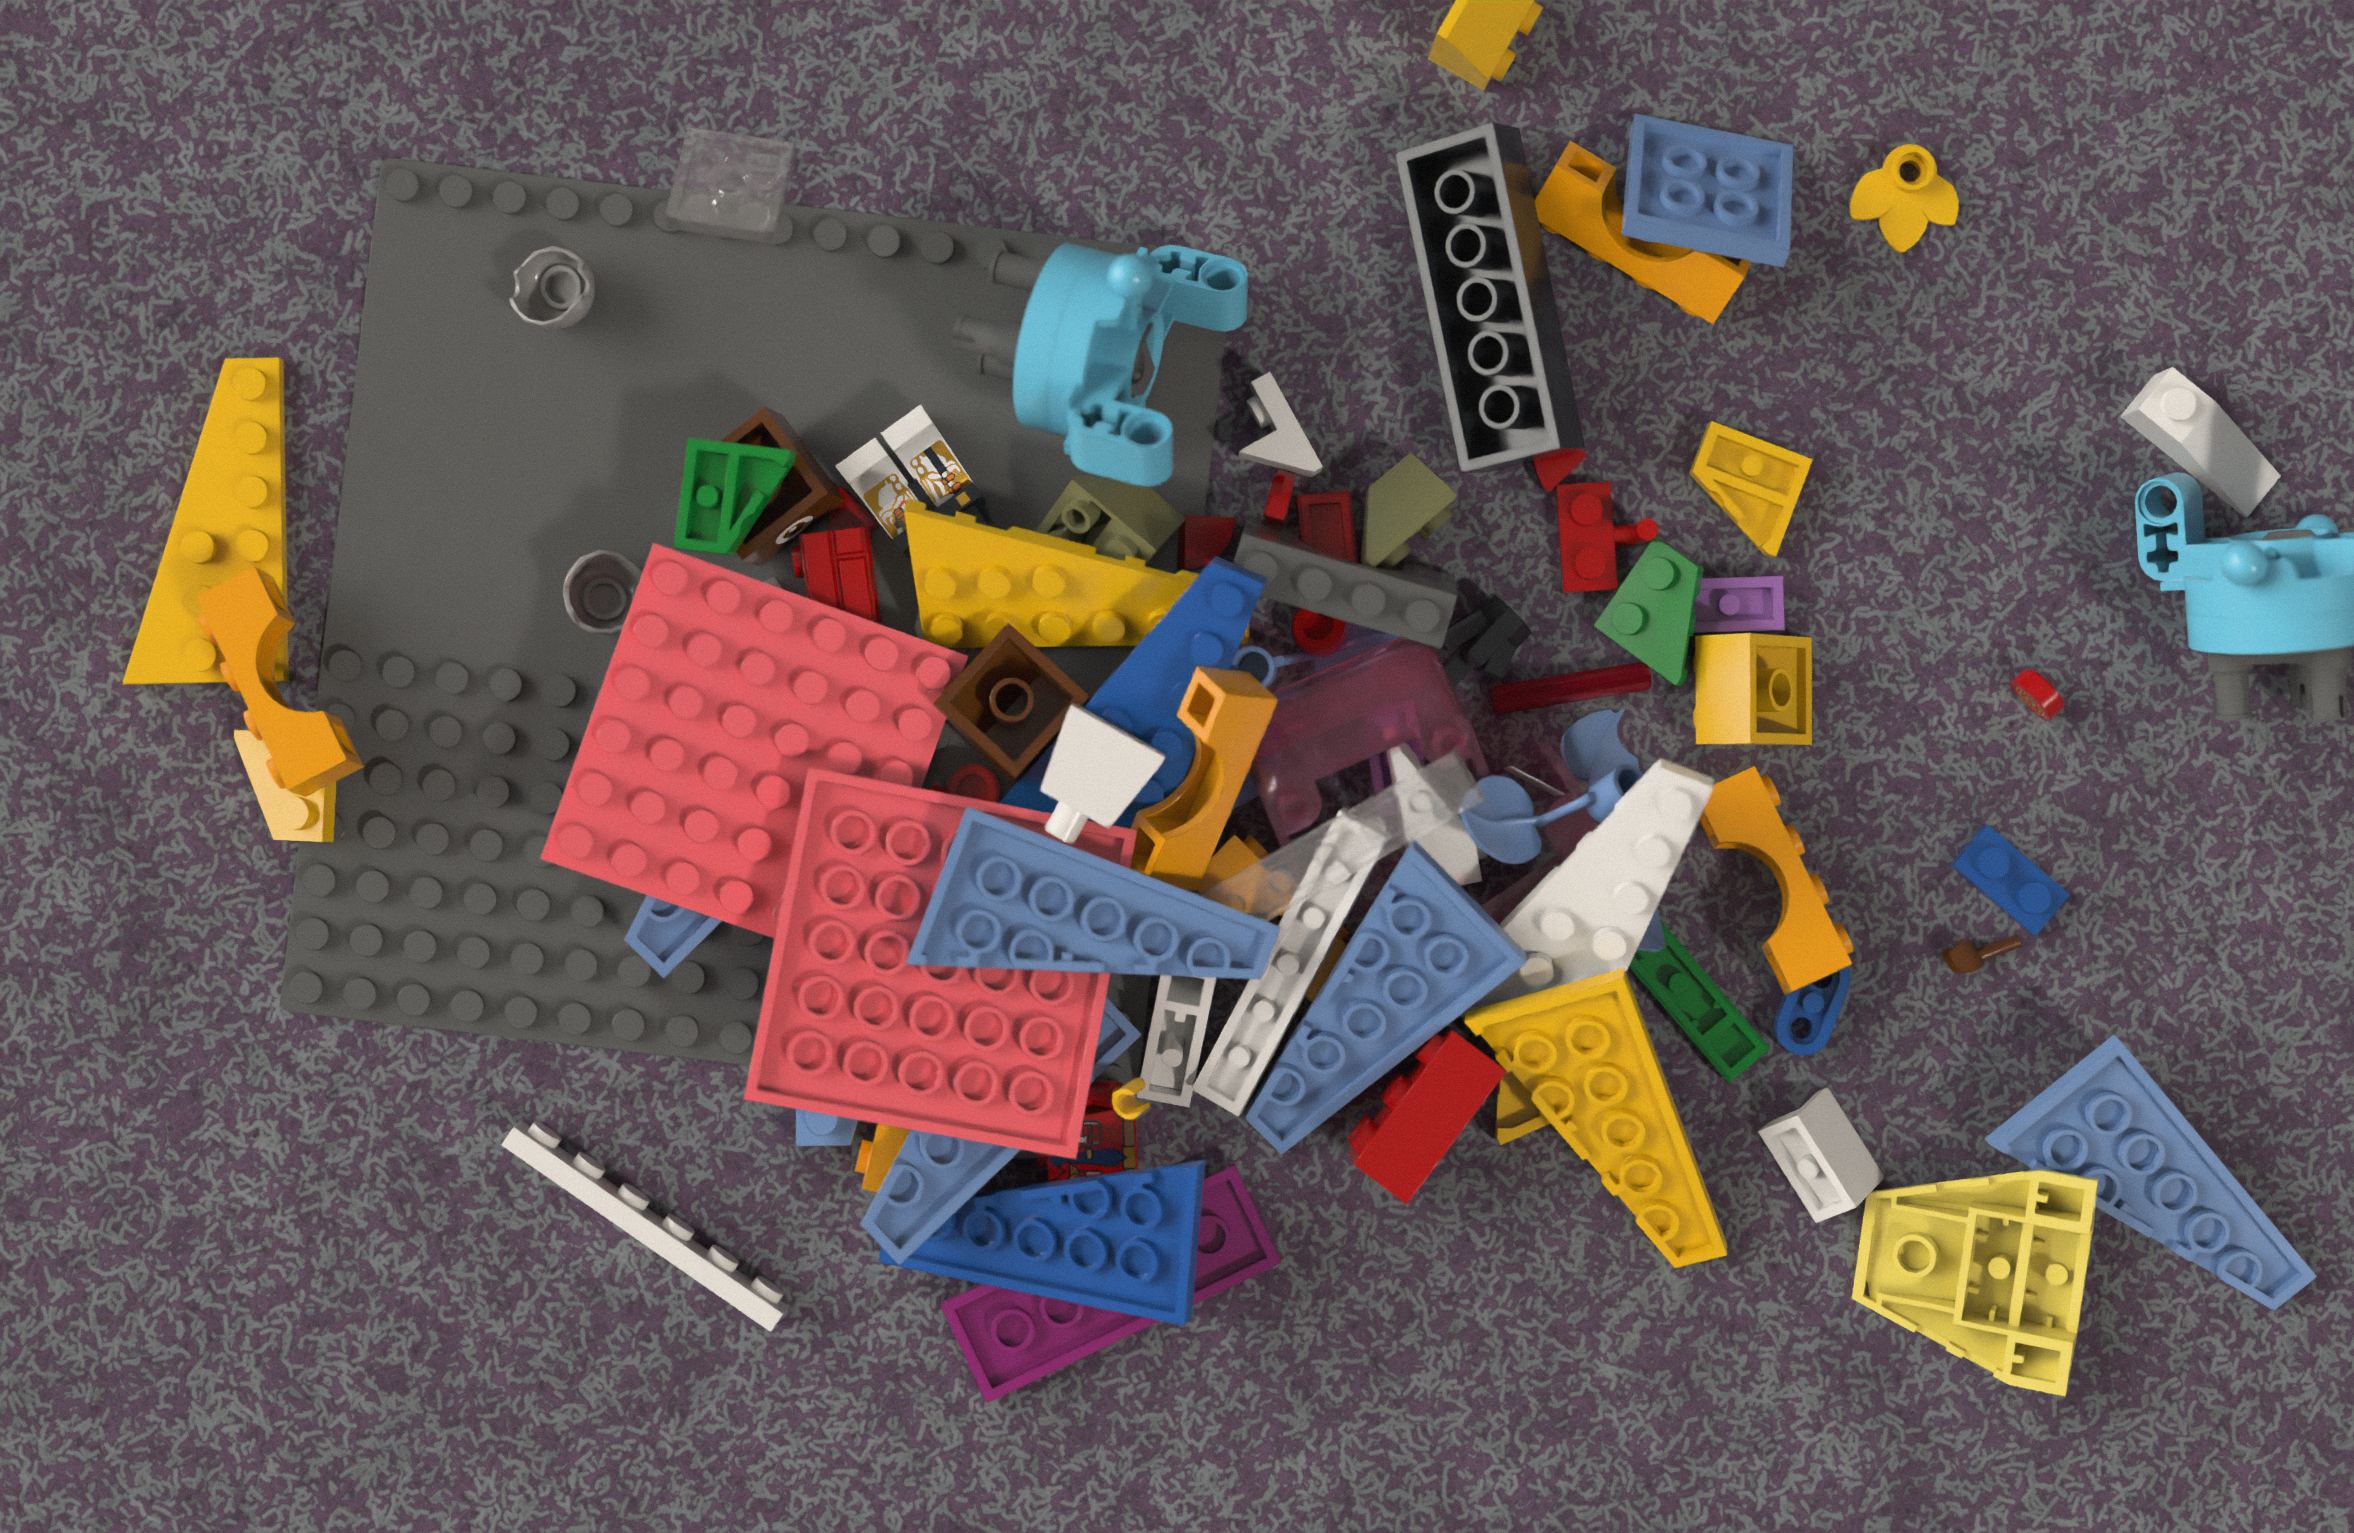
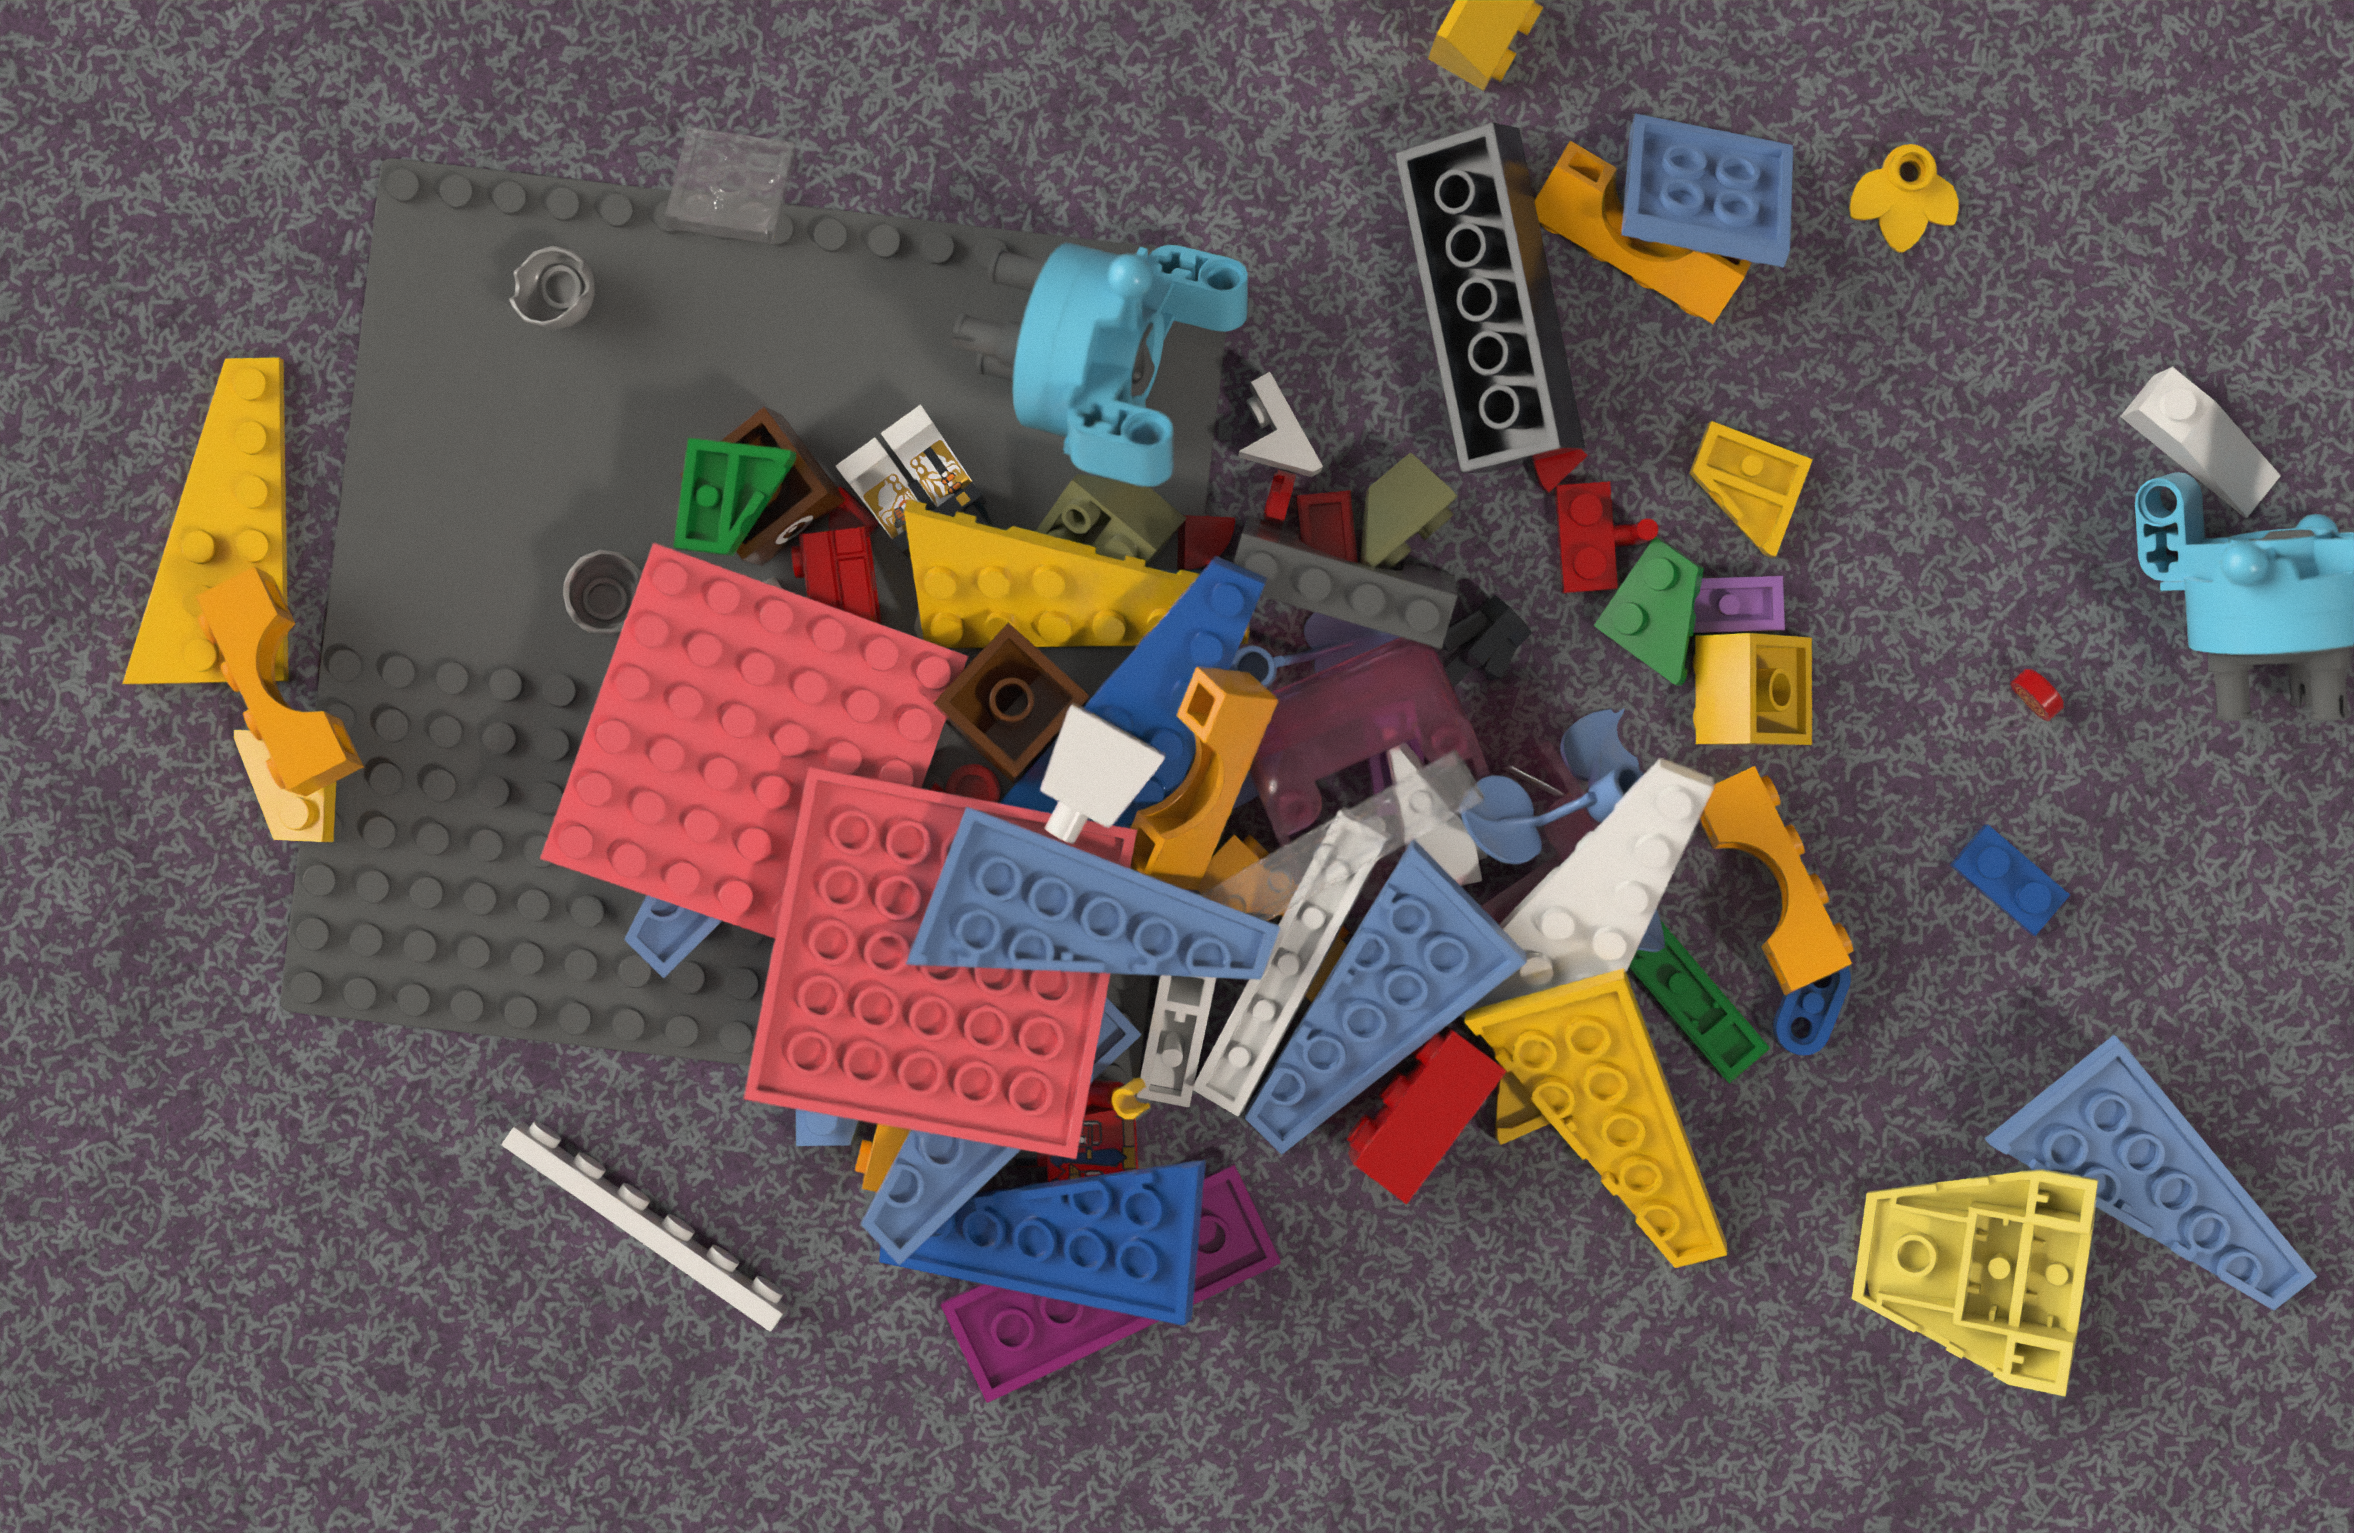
(1317, 633): red tile -> none
(1571, 687): dark red axle -> none
(1822, 1156): white panel -> none
(1968, 959): reddish brown hand -> none

